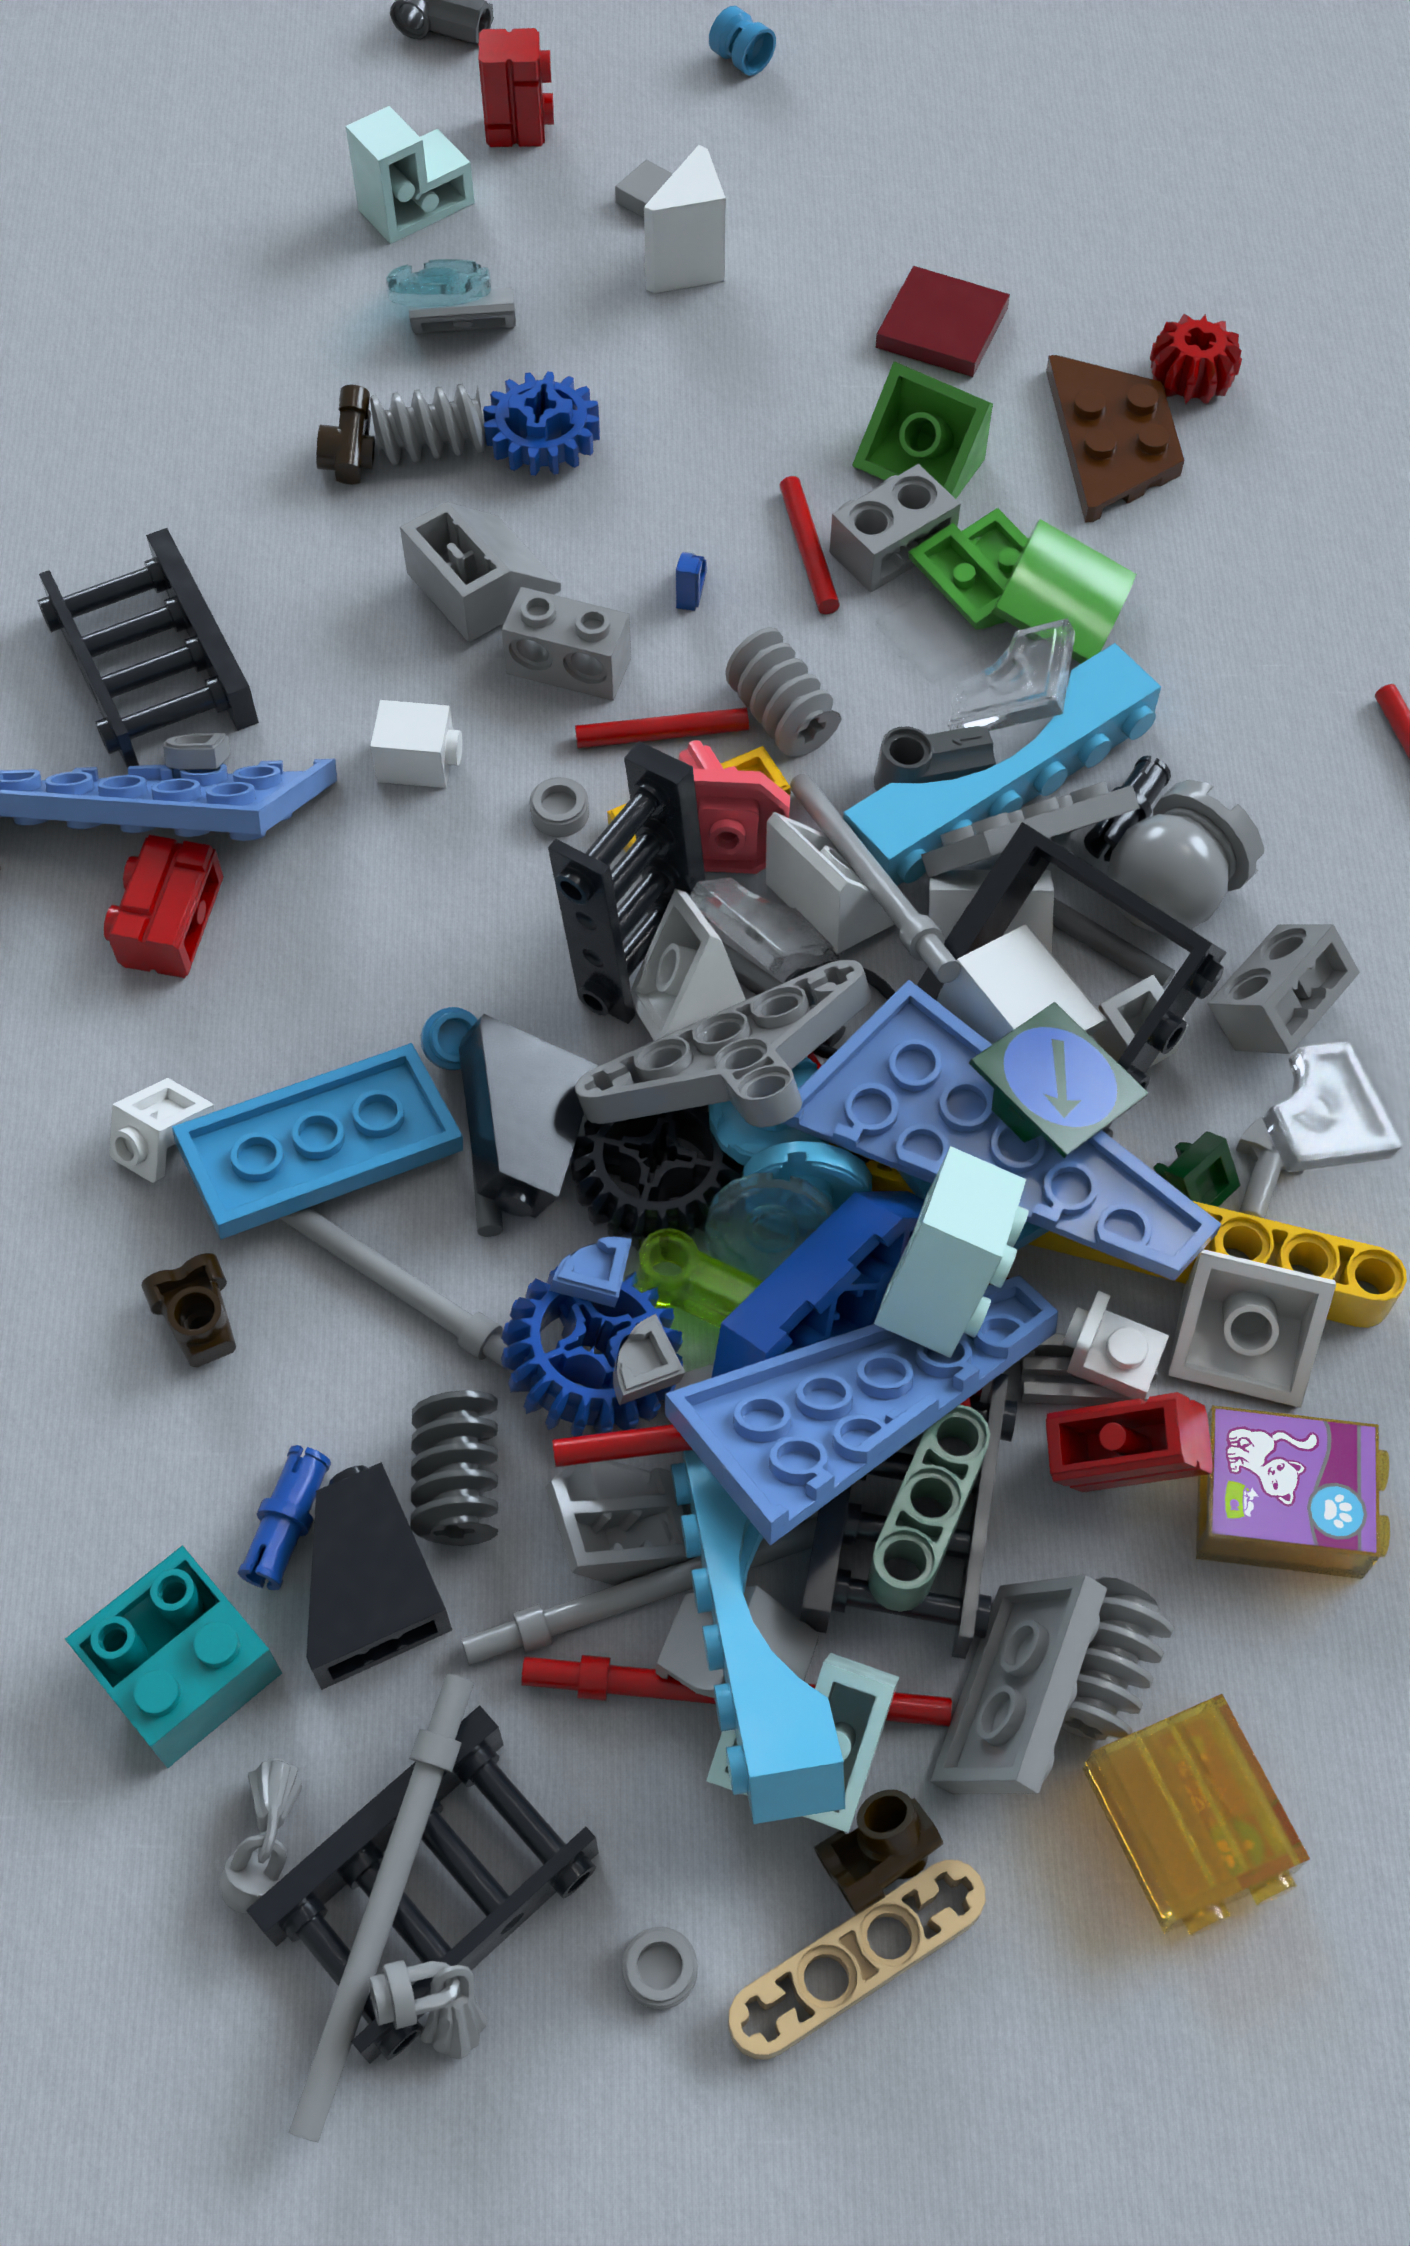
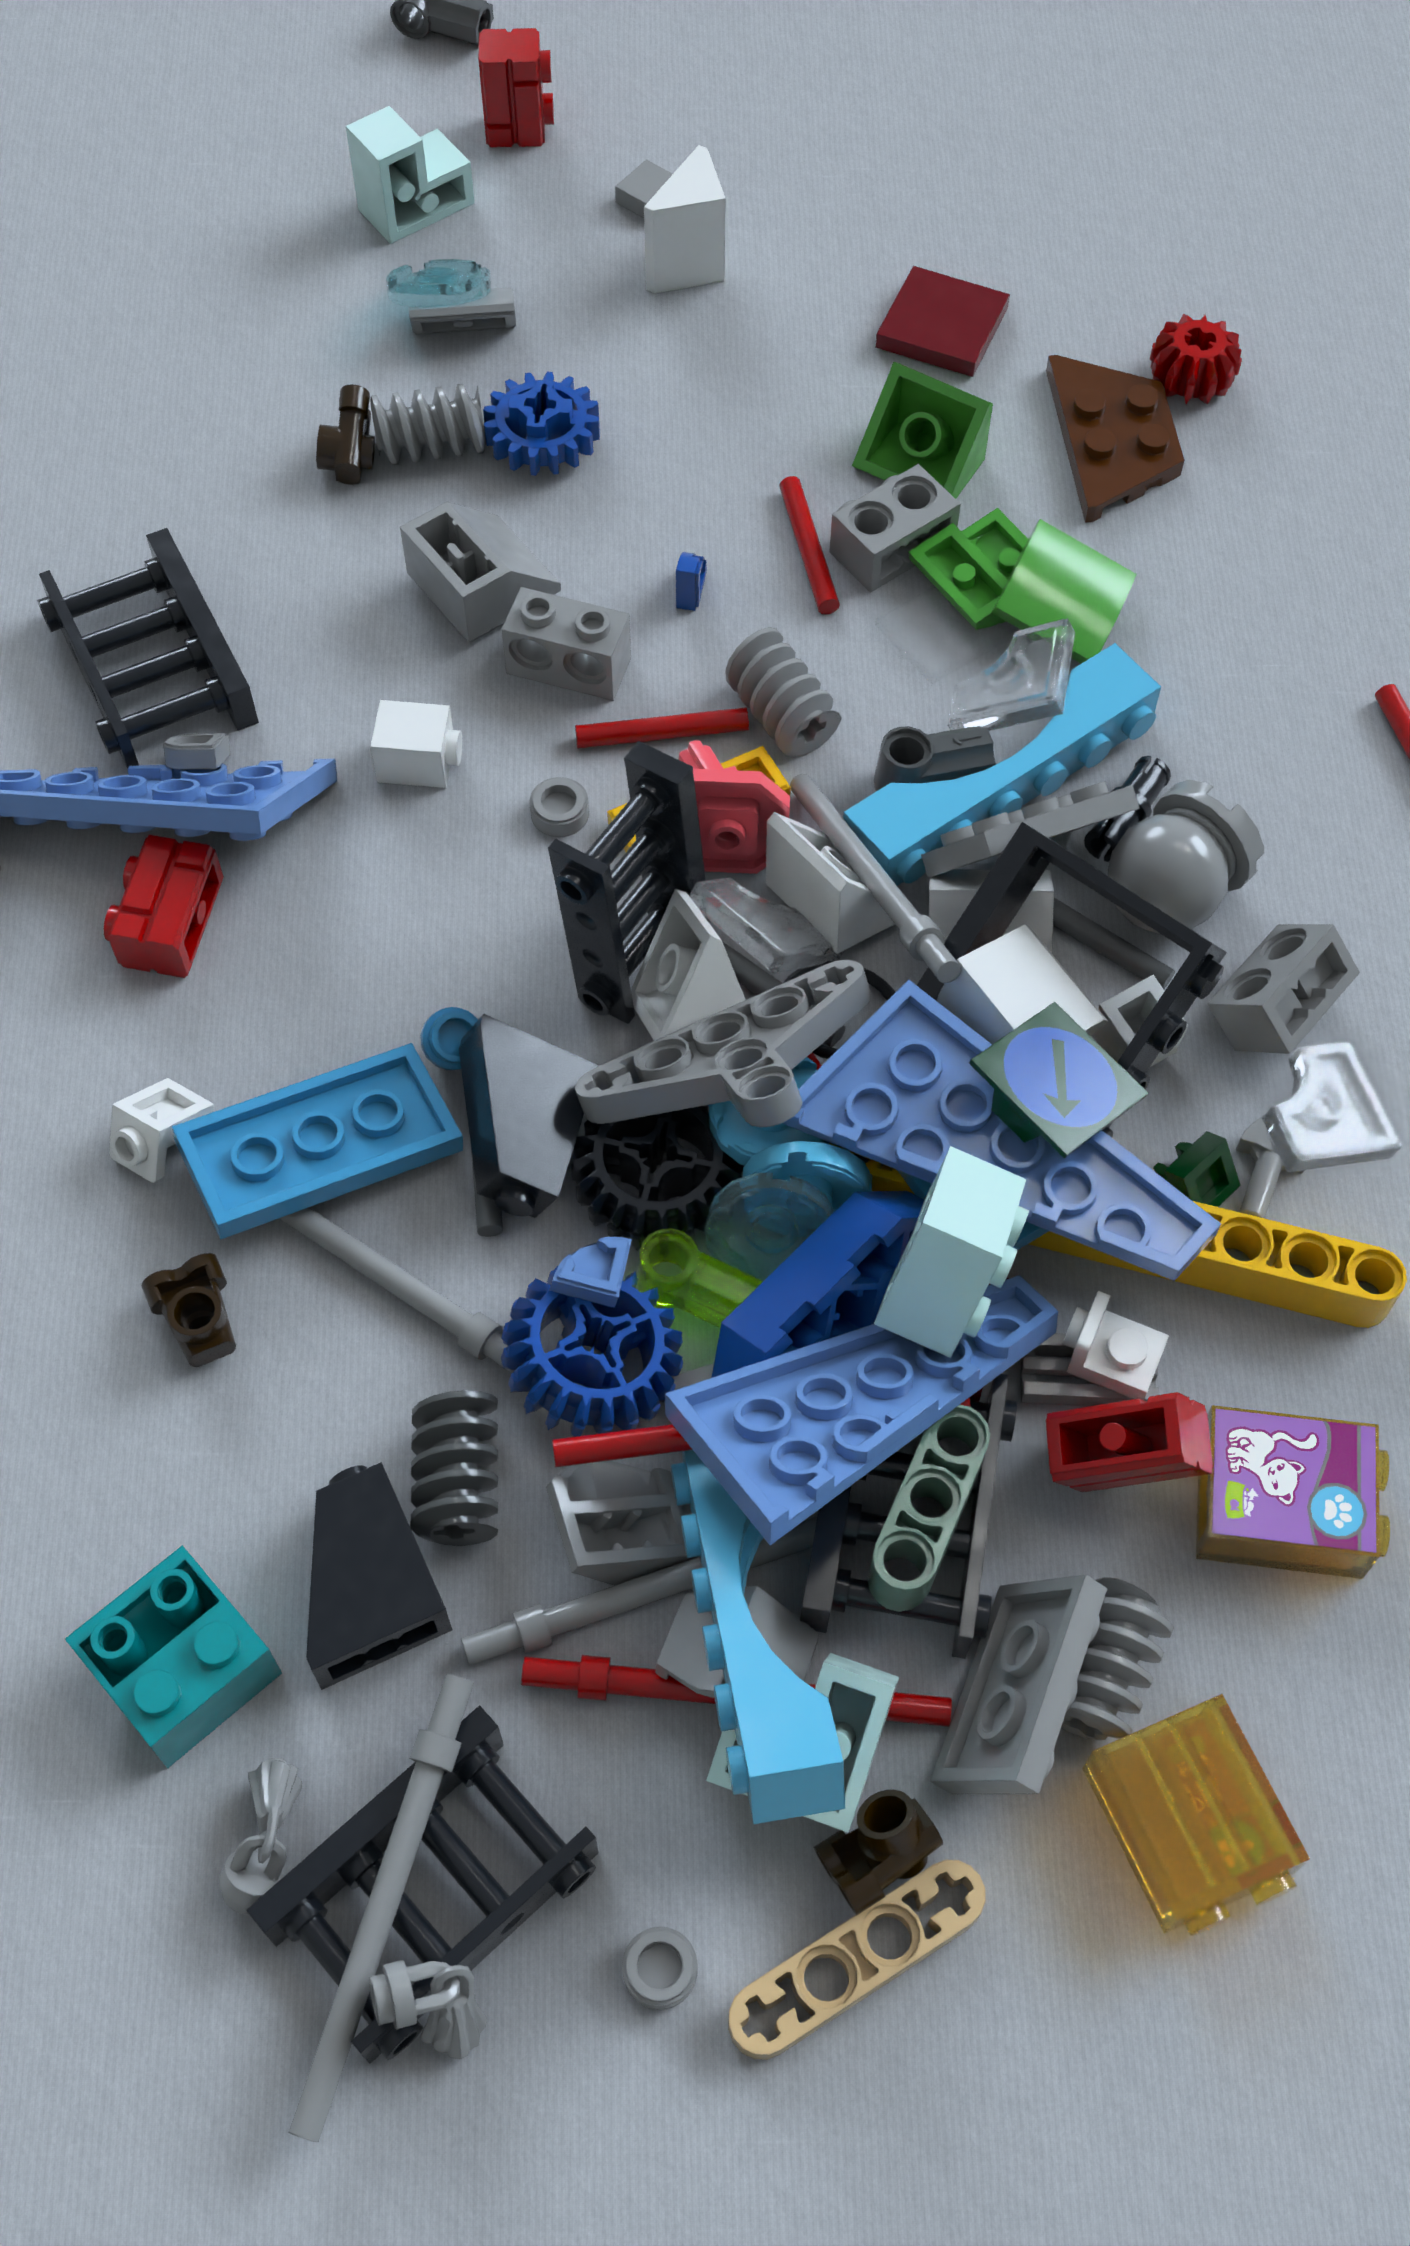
(284, 1518): blue pin -> none
(645, 1362): light grey tile -> none
(742, 40): dark azure wheel -> none
(1250, 1327): white slope -> none

